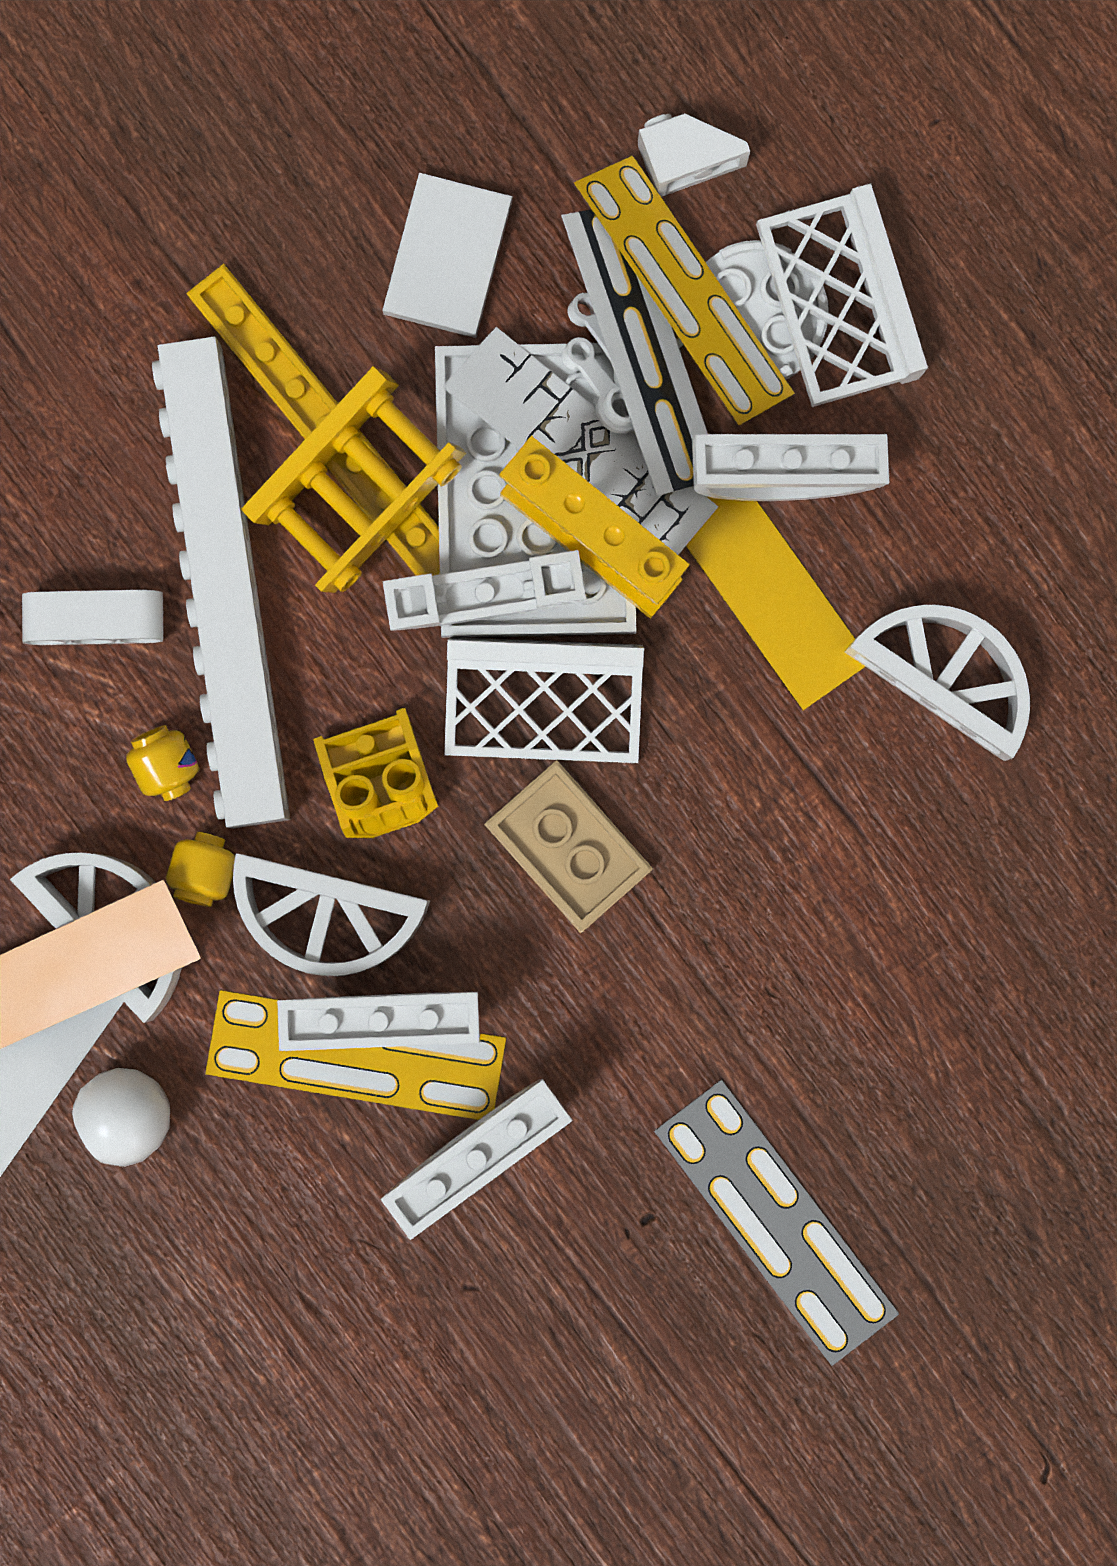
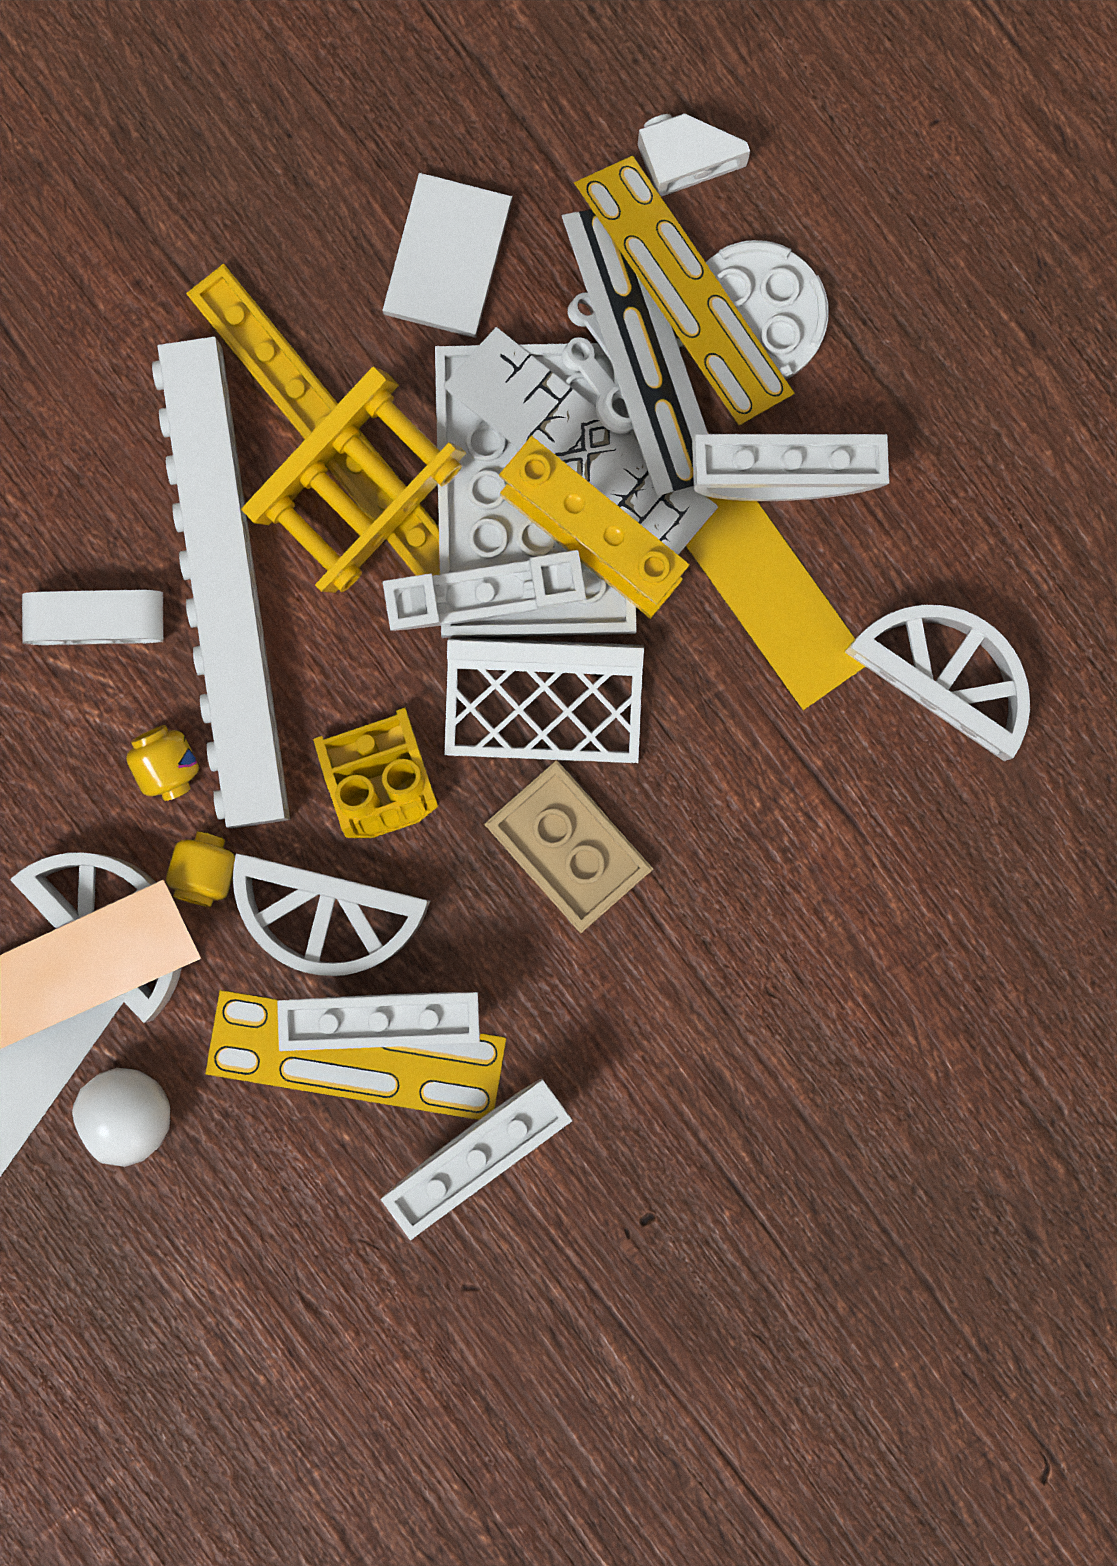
(776, 1222): sticker -> none
(881, 283): white fence -> none

